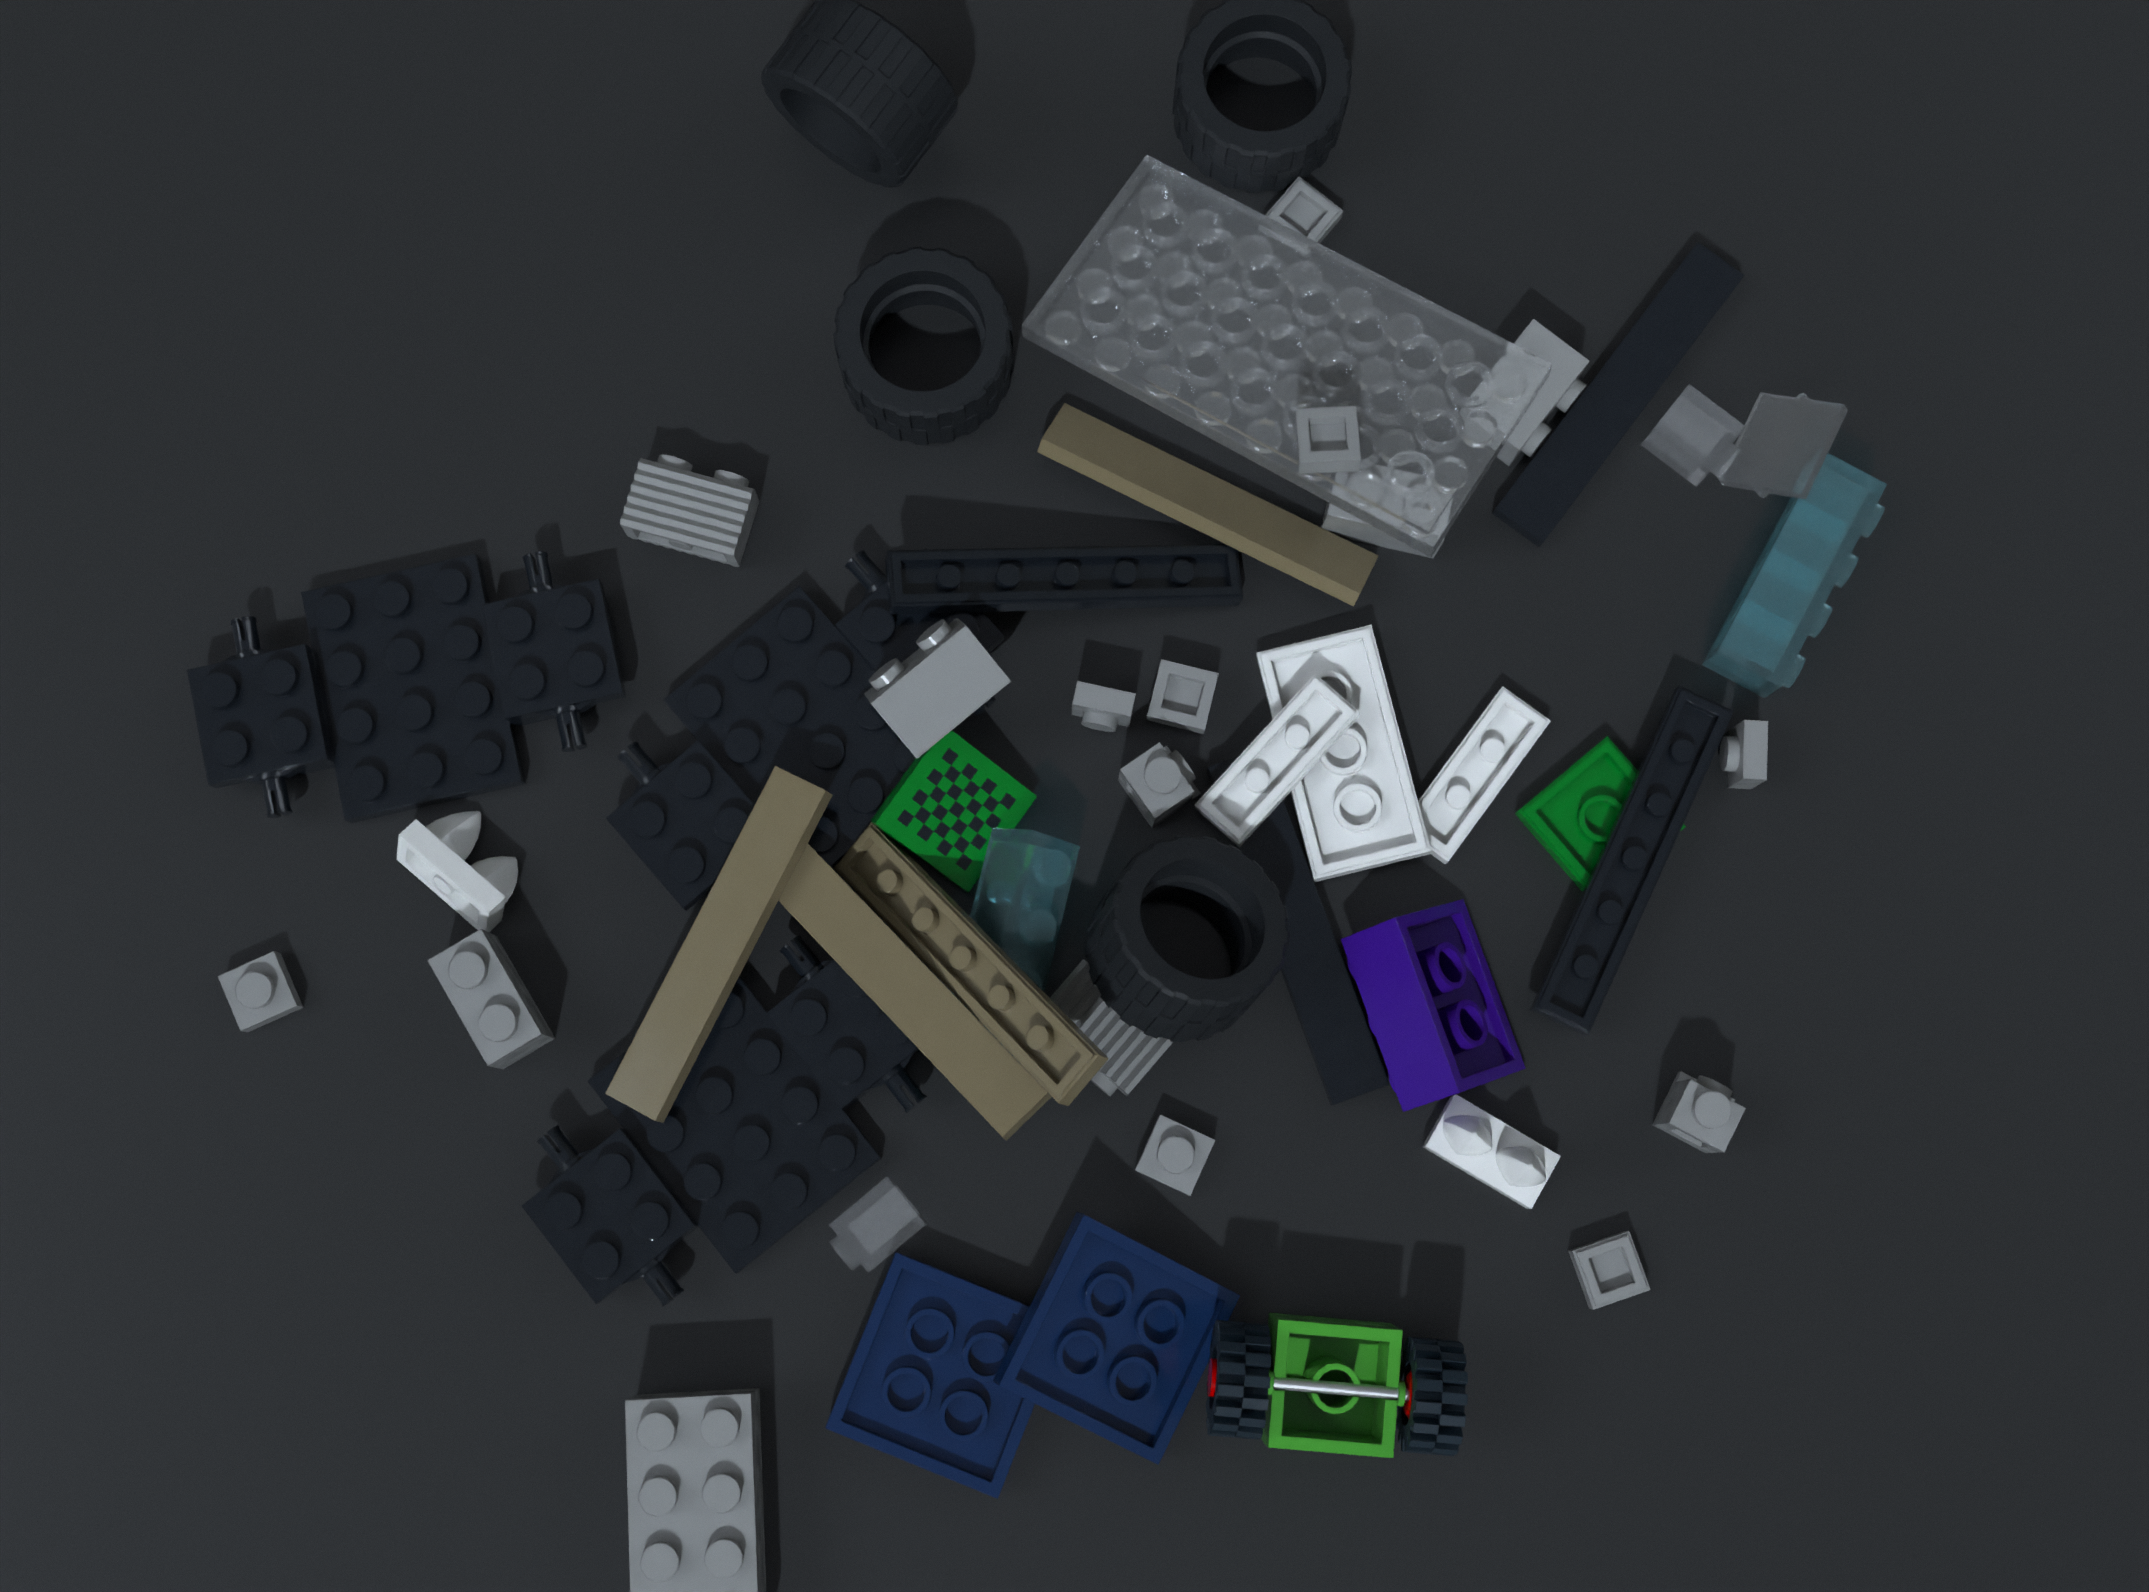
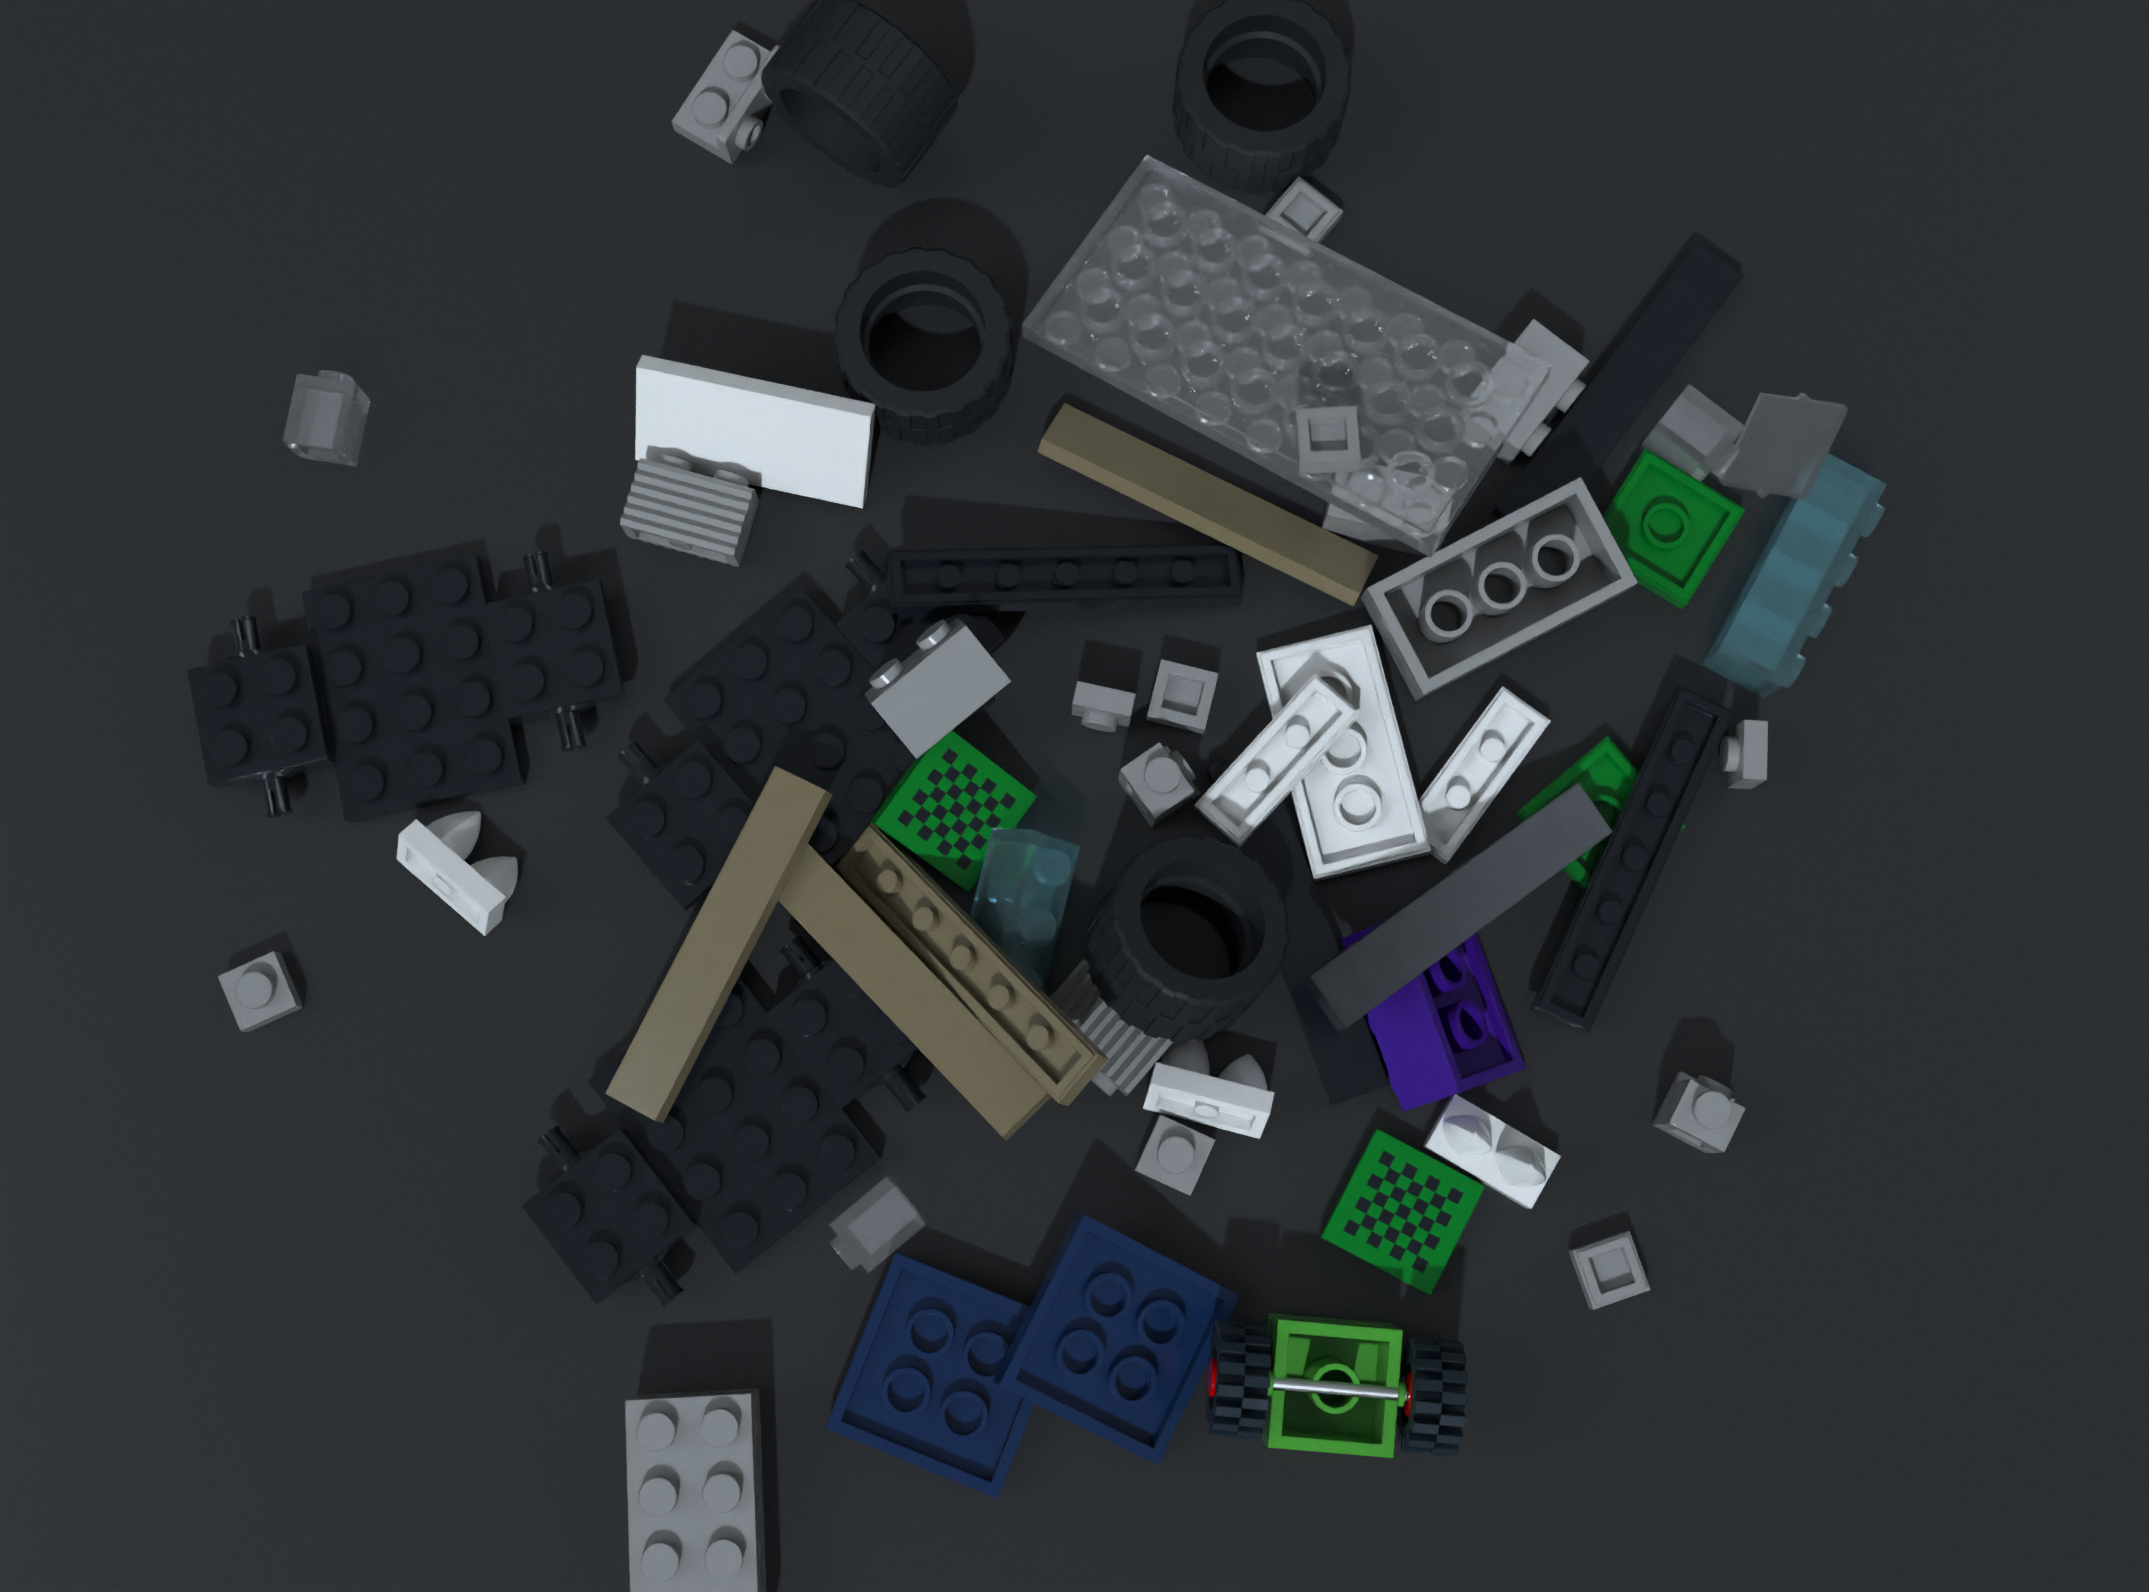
(327, 418): none -> clear brick
(491, 999): light grey brick -> none
(728, 100): none -> light grey bracket
(756, 429): none -> white tile
(1231, 1102): none -> white tile
(1402, 1211): none -> green tile
(1456, 907): none -> black tile
(1498, 588): none -> light grey brick
(1669, 527): none -> green tile

